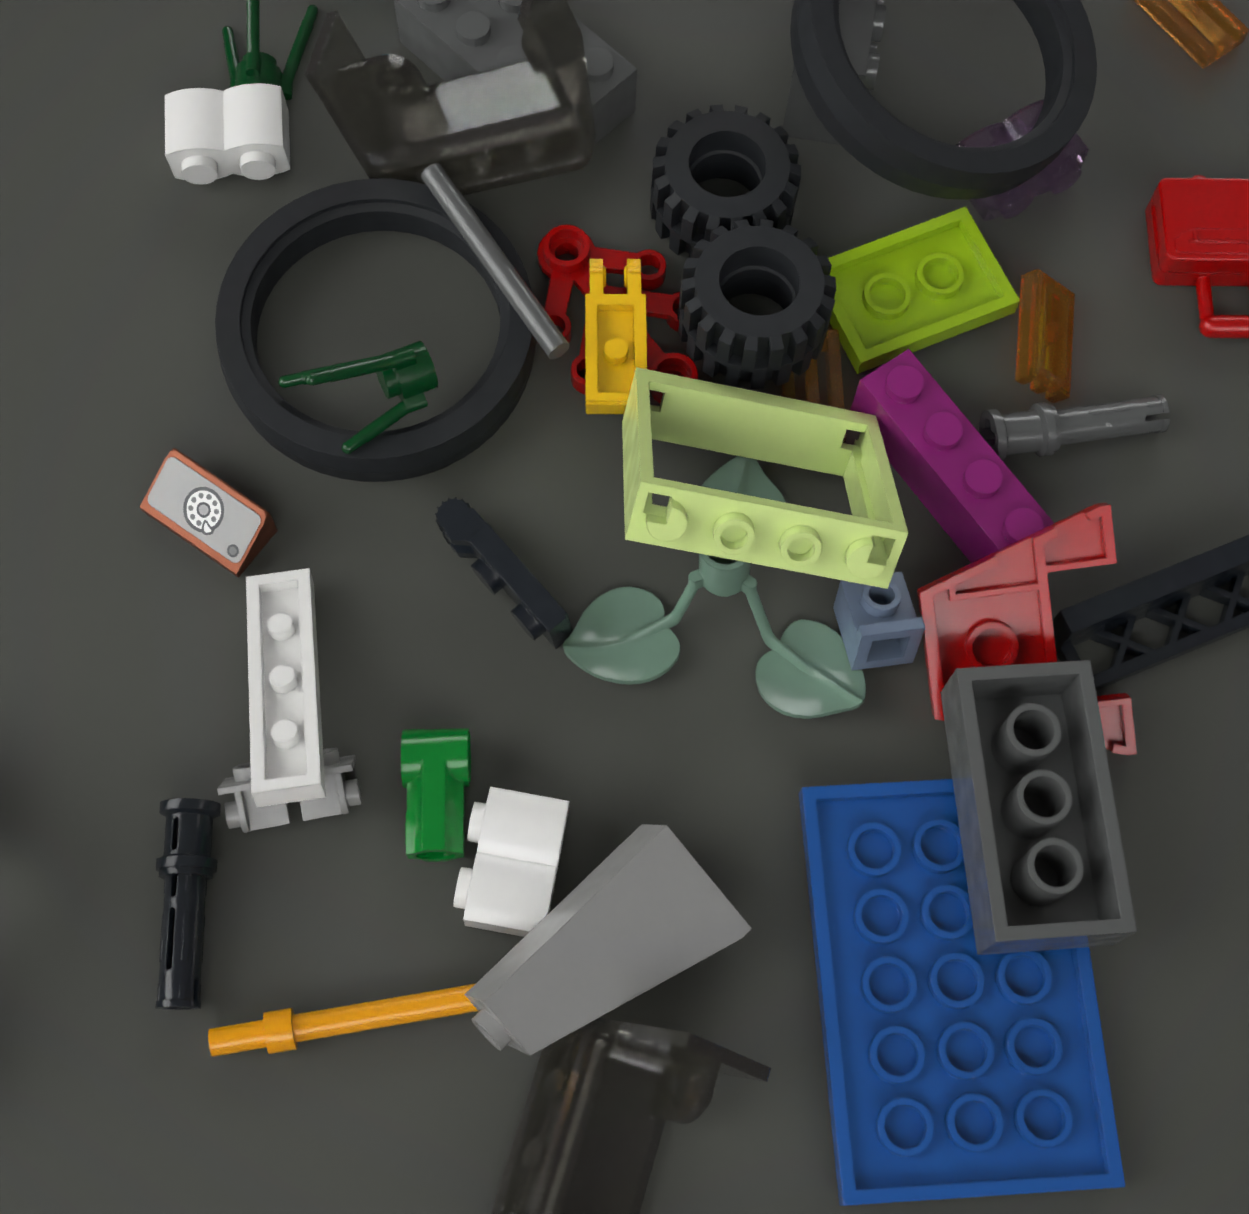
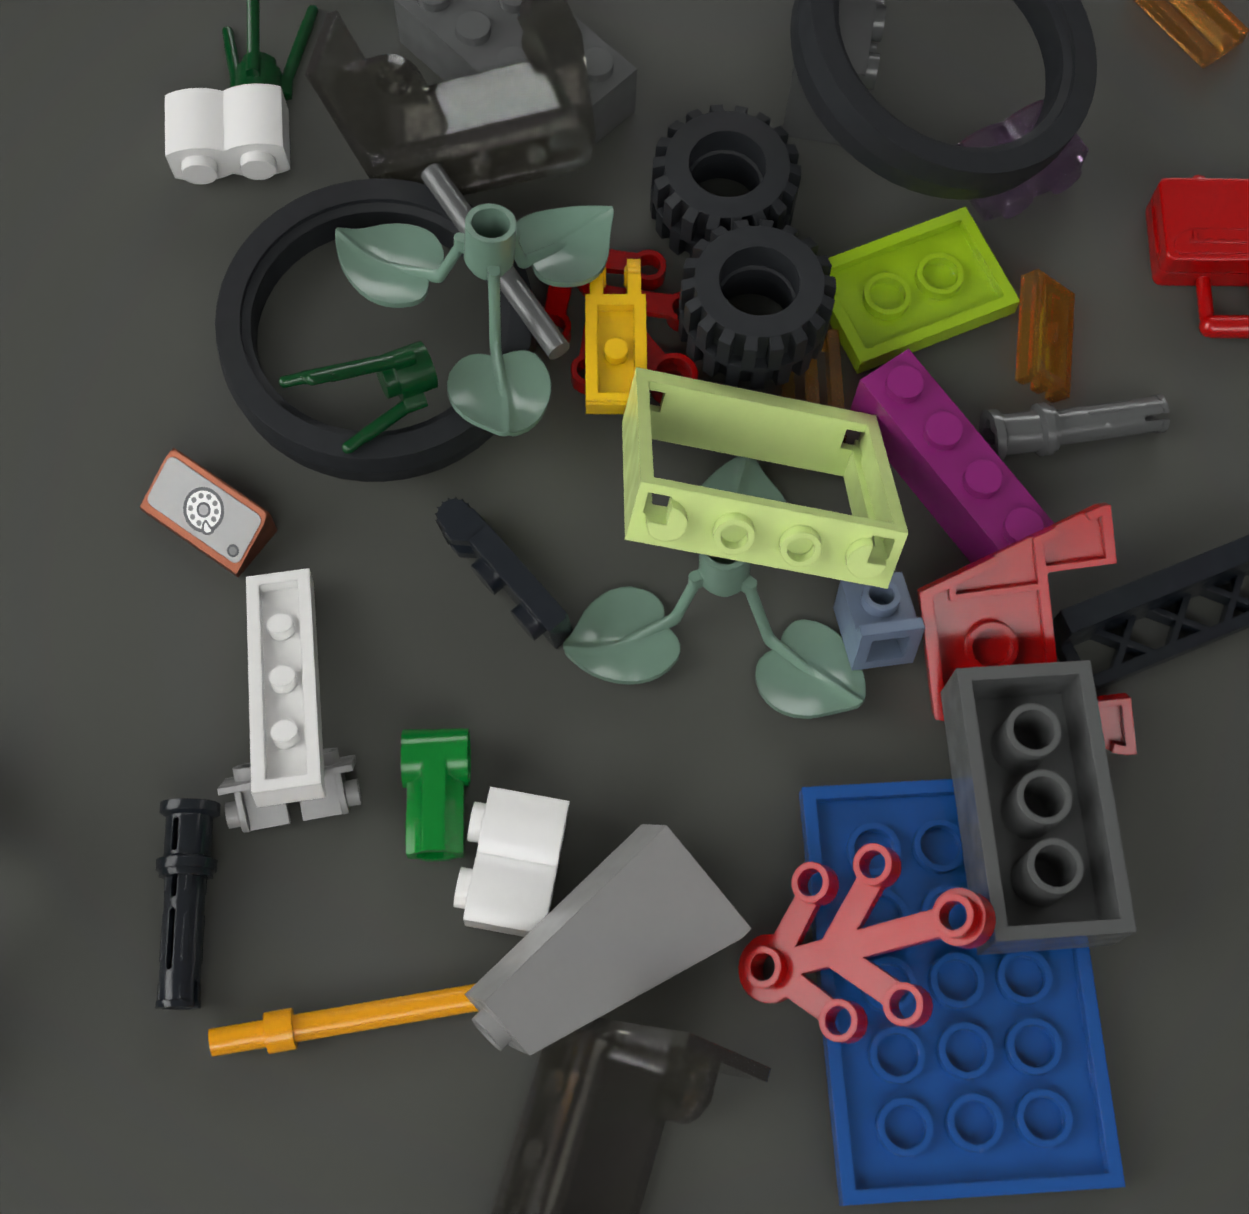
(561, 244): none -> sand green plant
(849, 945): none -> plant

